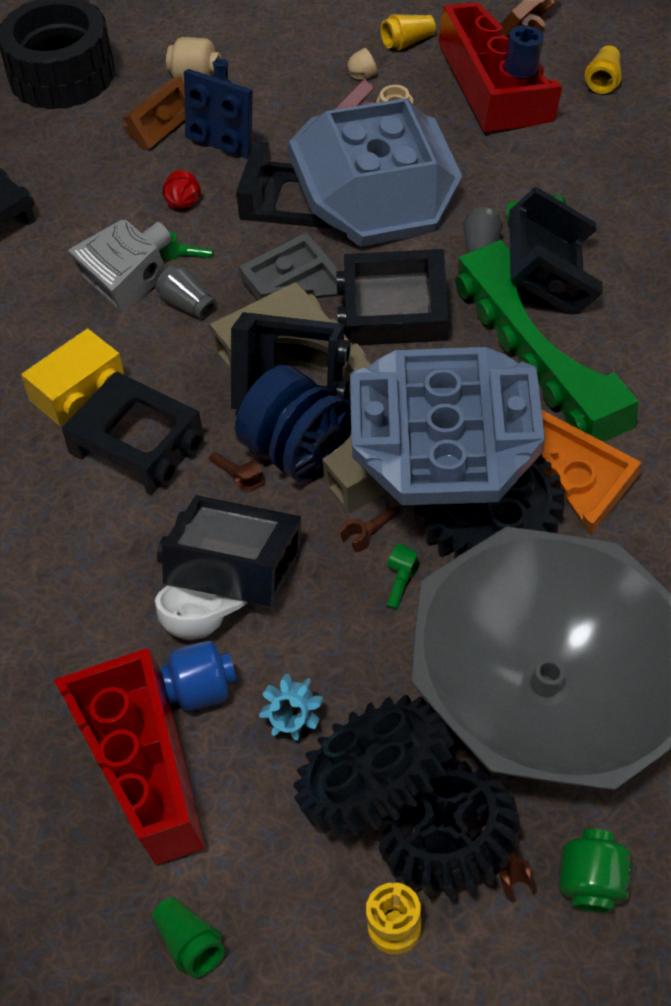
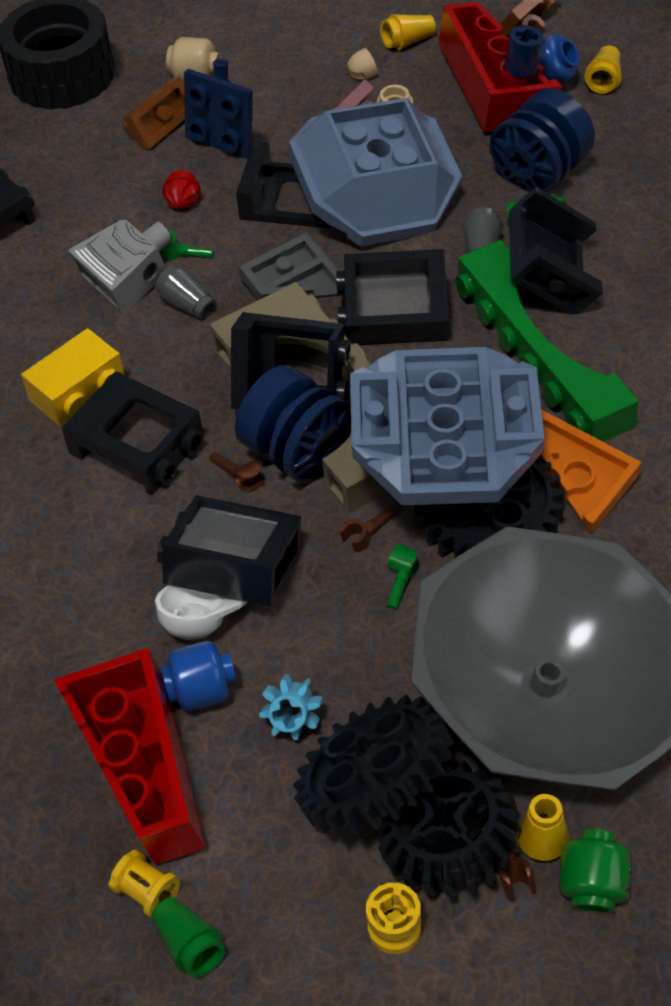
(133, 869): none -> yellow bush
(542, 140): none -> dark blue wheel
(543, 829): none -> yellow cone
(559, 58): none -> blue head

